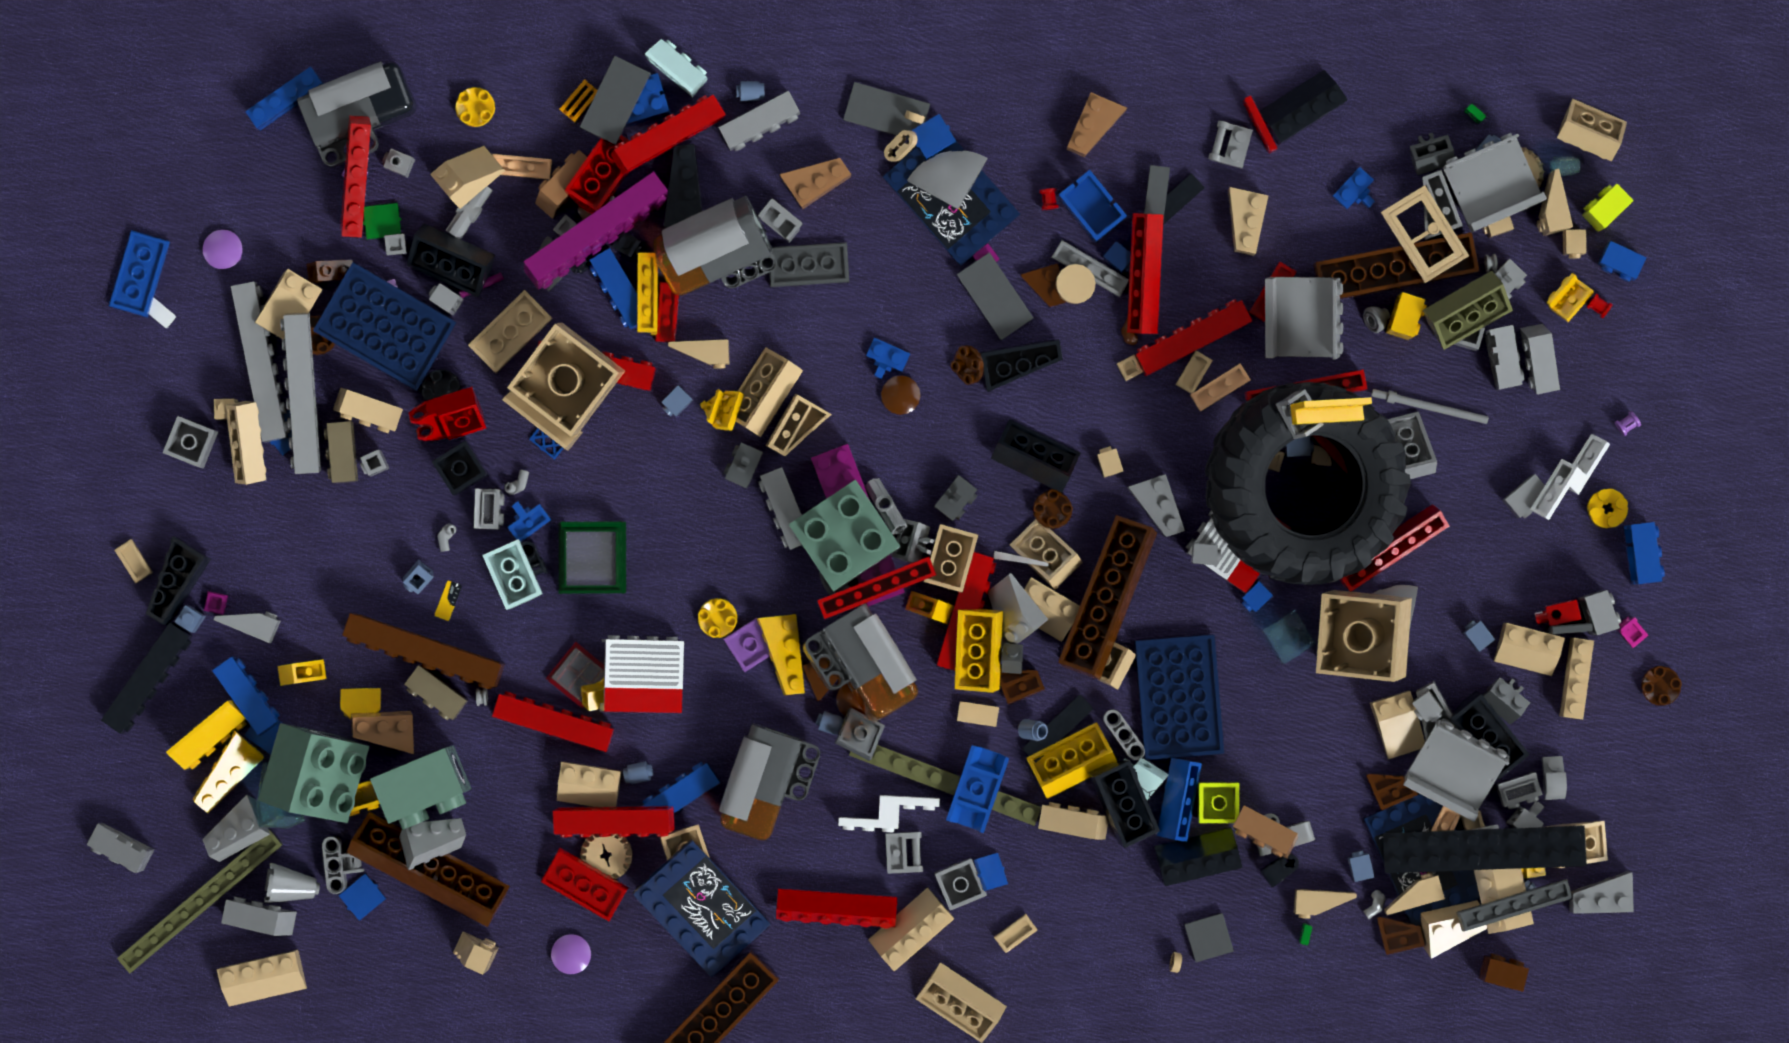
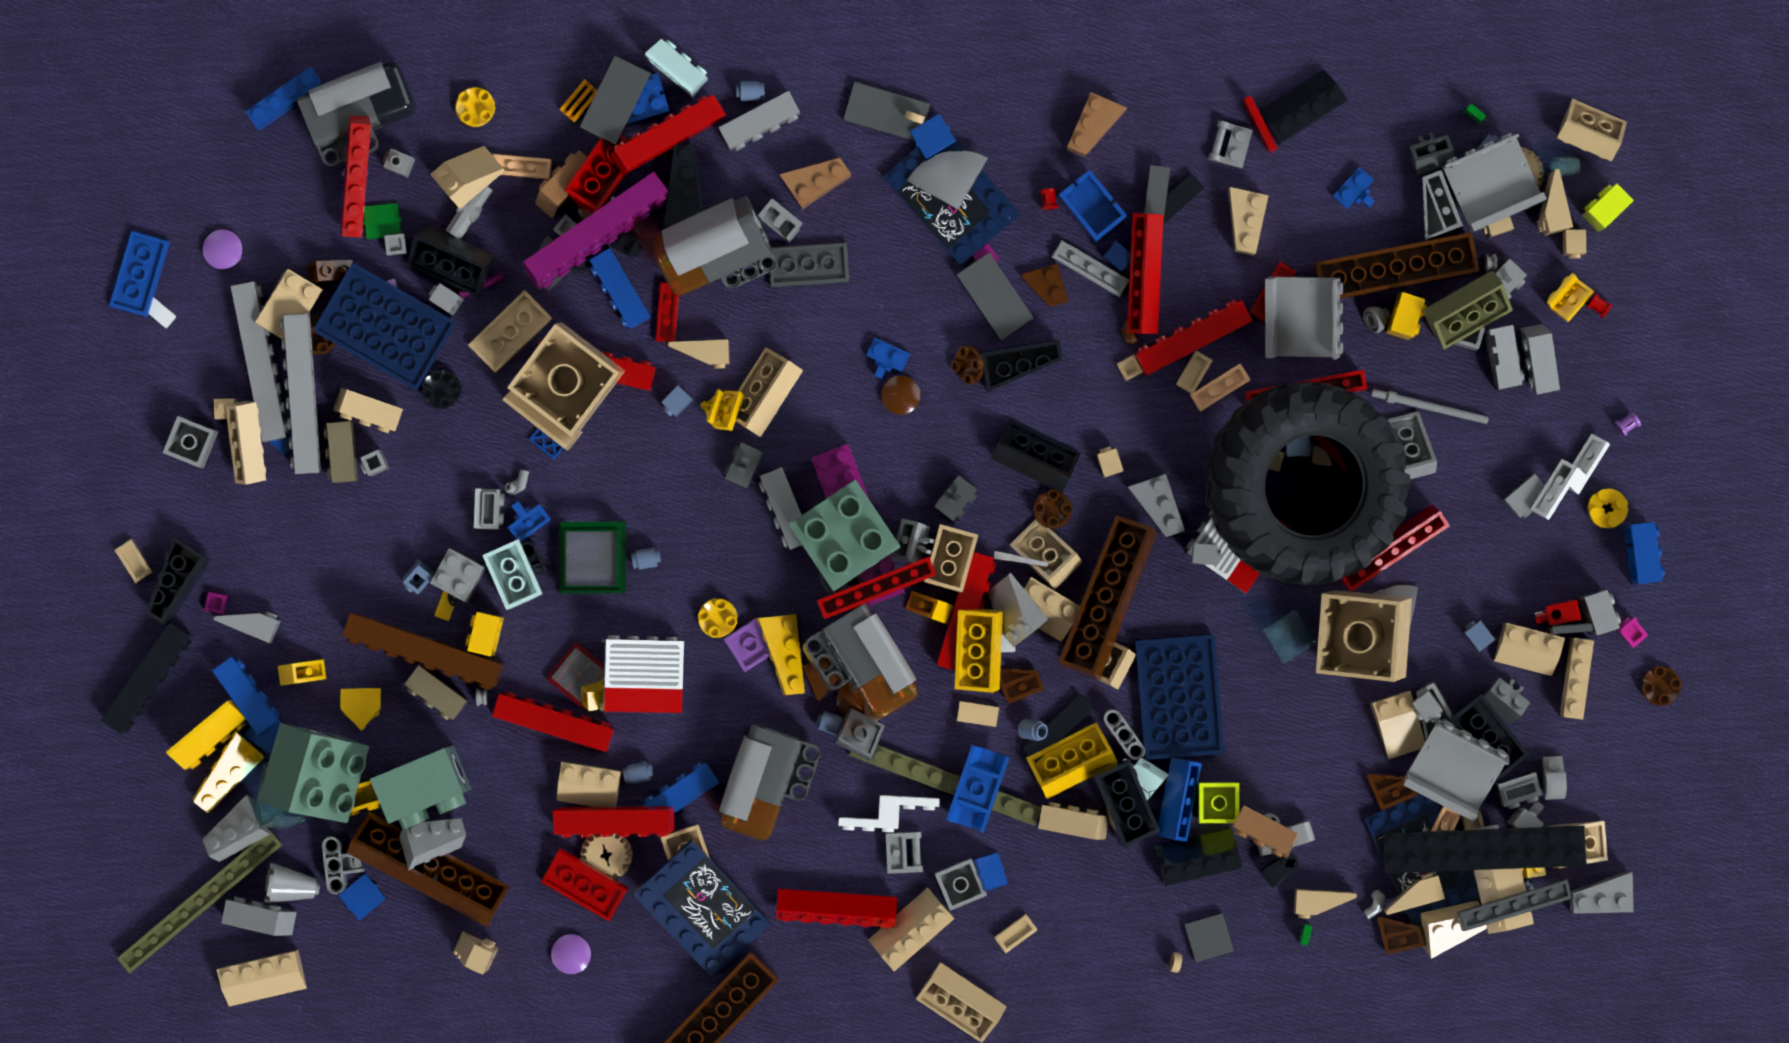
(120, 848): light grey wedge -> none
(190, 618): sand blue brick -> none
(385, 729): medium nougat wedge -> none
(444, 535): light grey arm -> none
(449, 416): red brick -> none
(458, 575): none -> light grey brick
(460, 468): black brick -> none
(484, 633): none -> yellow brick
(646, 558): none -> sand blue brick
(647, 293): yellow fence -> none
(795, 424): tan wedge -> none
(890, 514): light grey piece -> none
(898, 143): tan beam -> none
(1012, 658): dark grey brick -> none
(1075, 284): tan tile -> none
(1256, 597): blue brick -> none
(1283, 406): light grey window -> none
(1328, 411): yellow fence -> none
(1360, 866): sand blue brick -> none
(1439, 224): tan door -> none
(1504, 973): reddish brown brick -> none
(1621, 261): blue brick -> none

